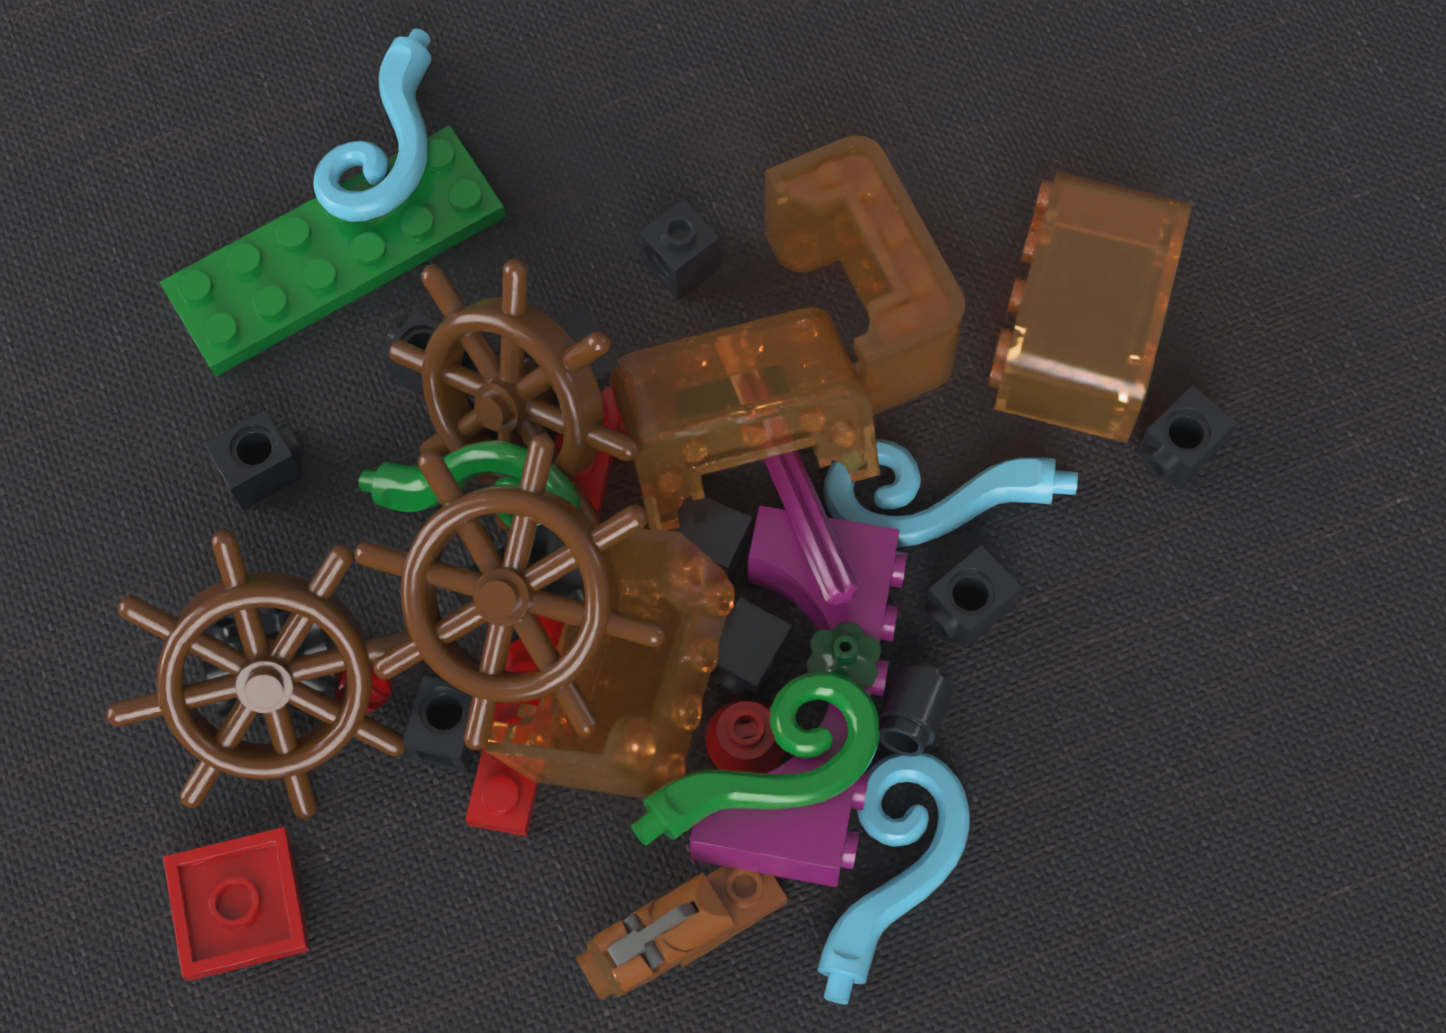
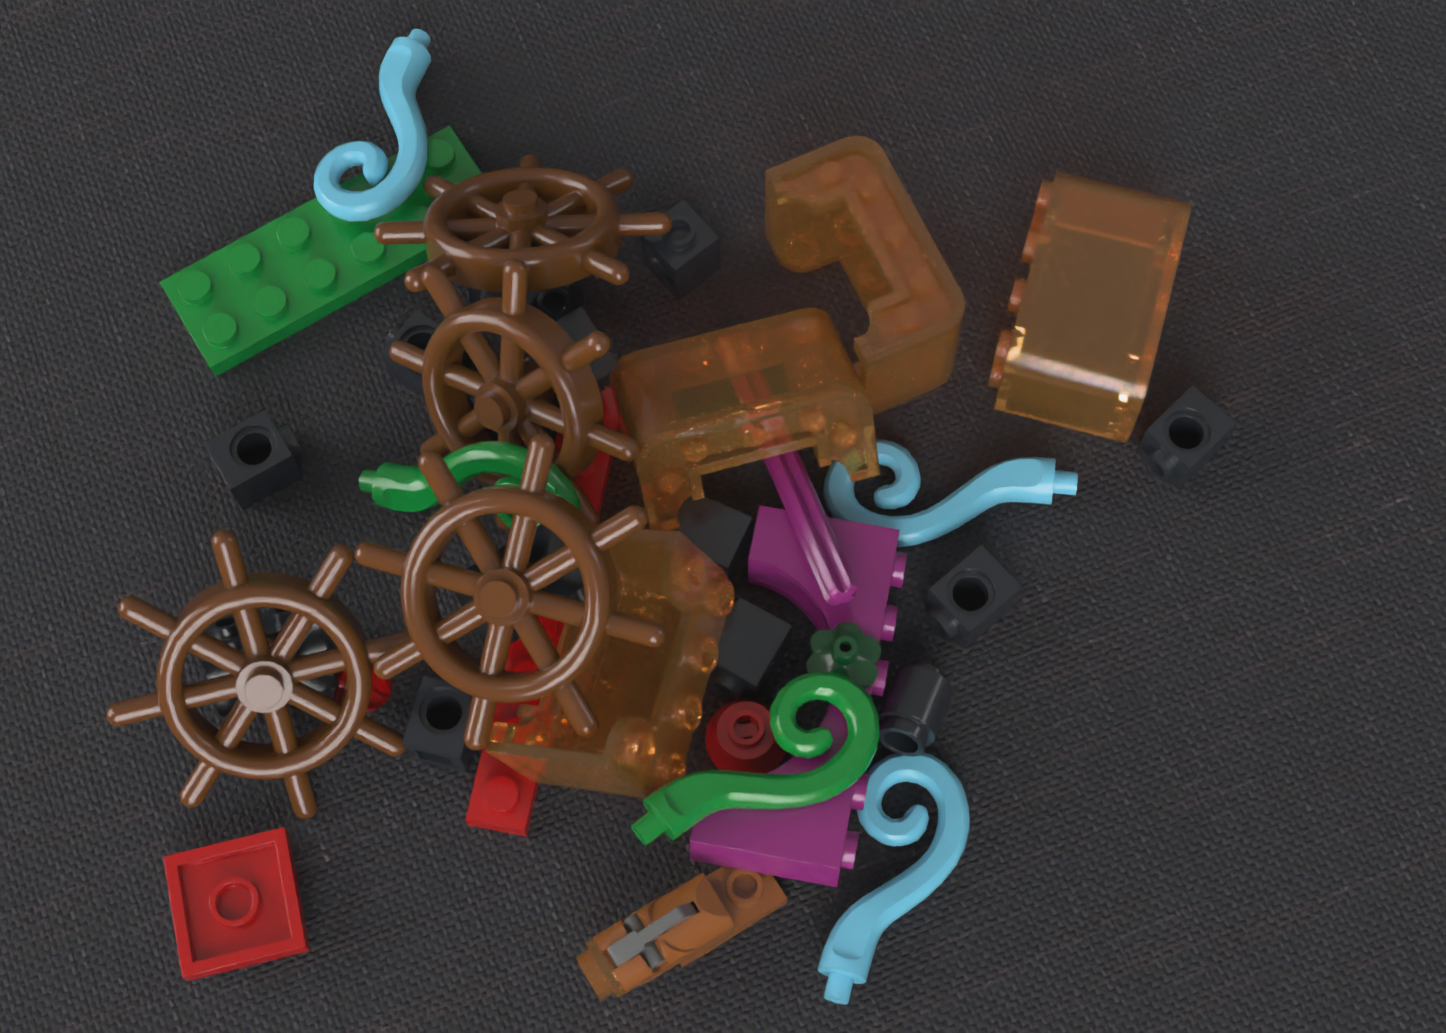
(542, 215): none -> reddish brown brick

